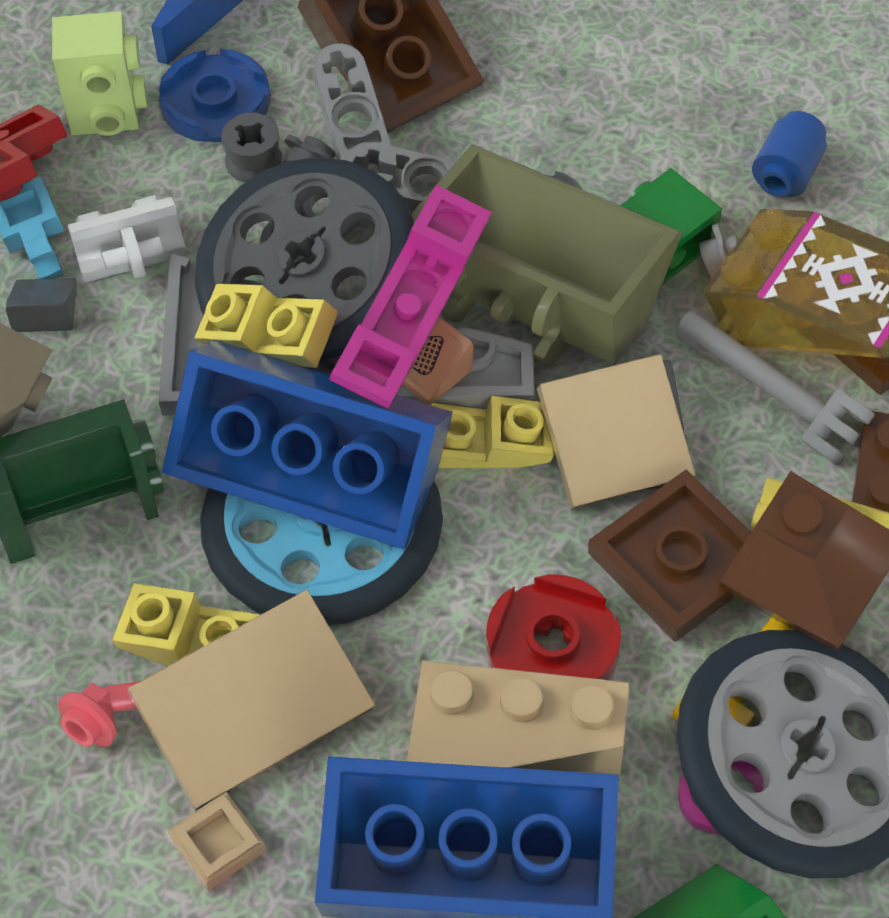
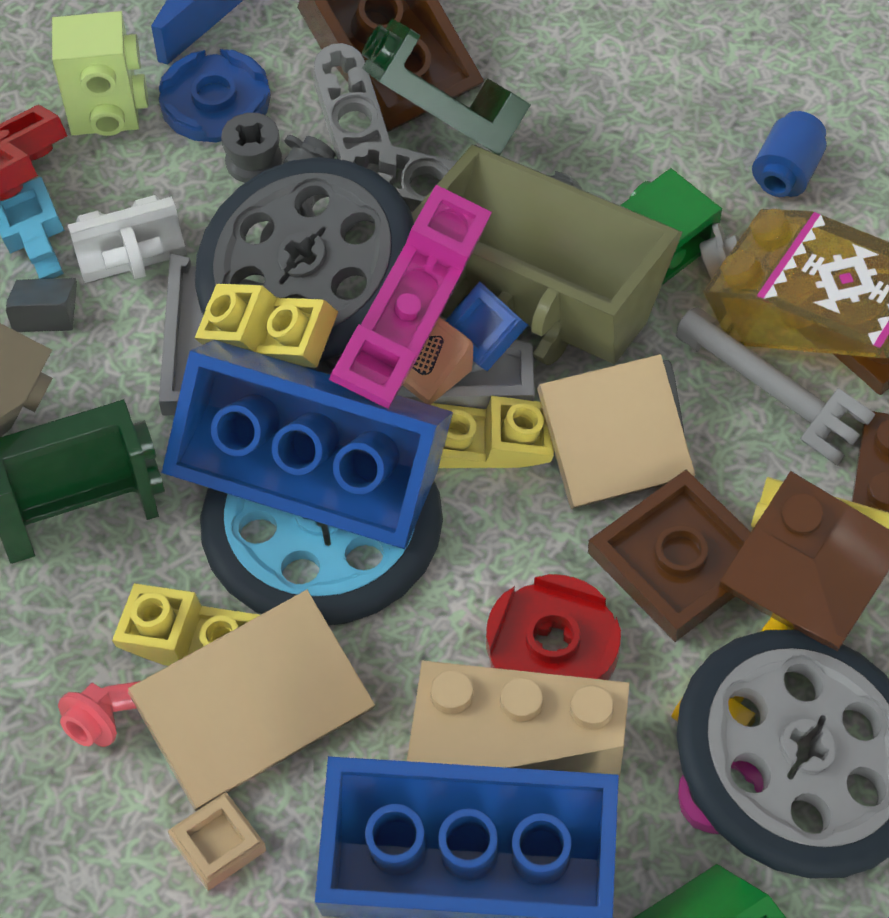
(487, 324): none -> blue tile
(488, 120): none -> panel

